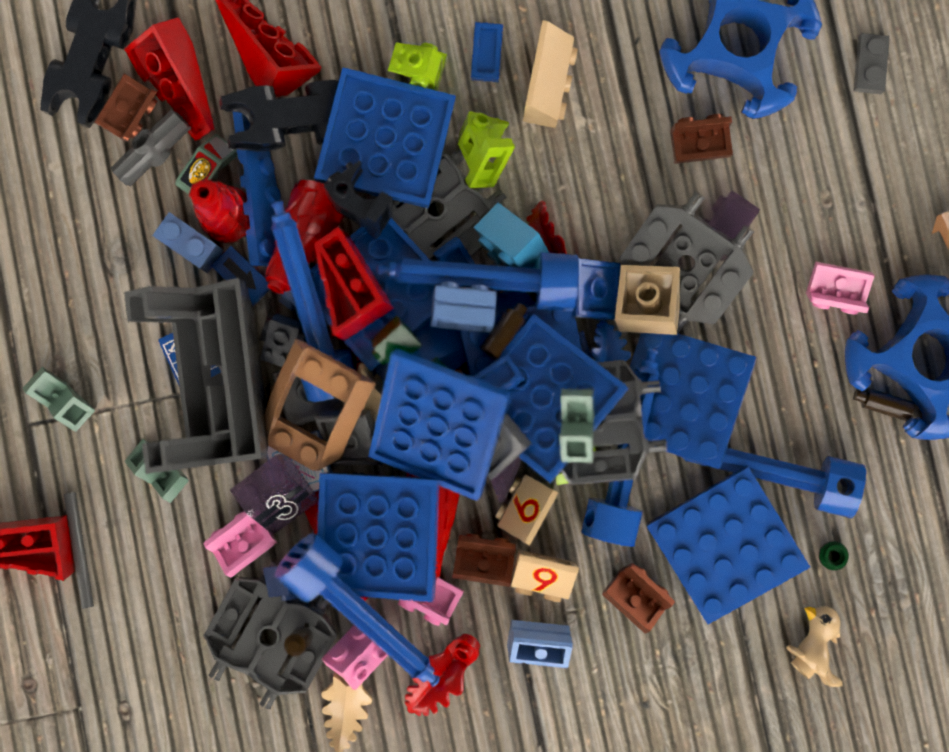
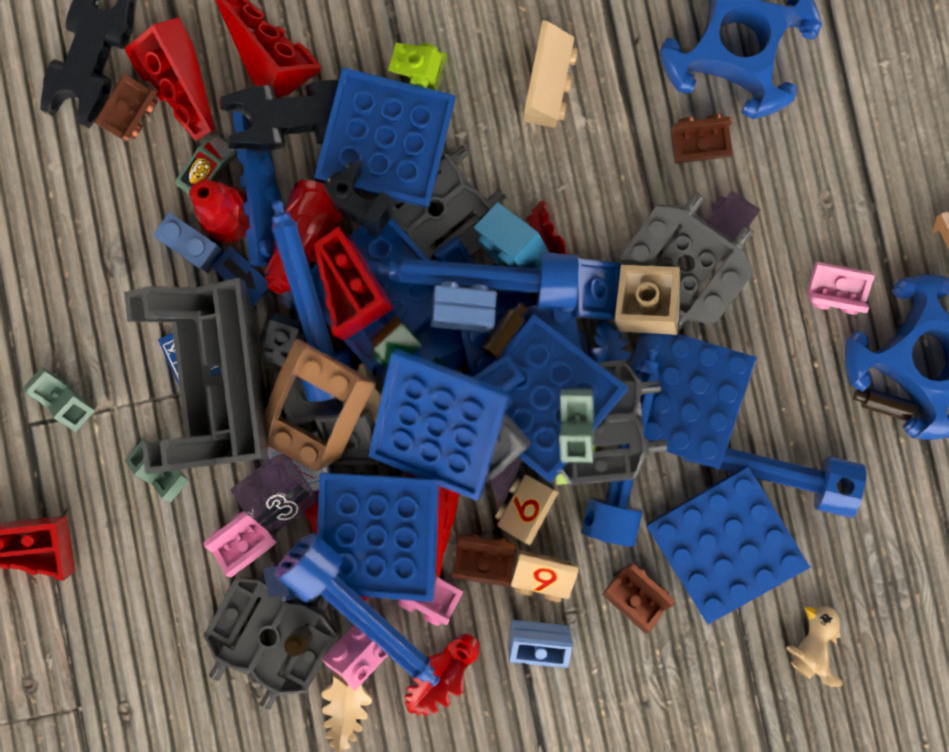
(78, 550): dark grey bar -> none
(150, 148): dark grey piece -> none
(478, 142): lime tile -> none
(486, 52): blue tile -> none
(841, 559): dark green plate -> none
(871, 63): dark grey plate -> none

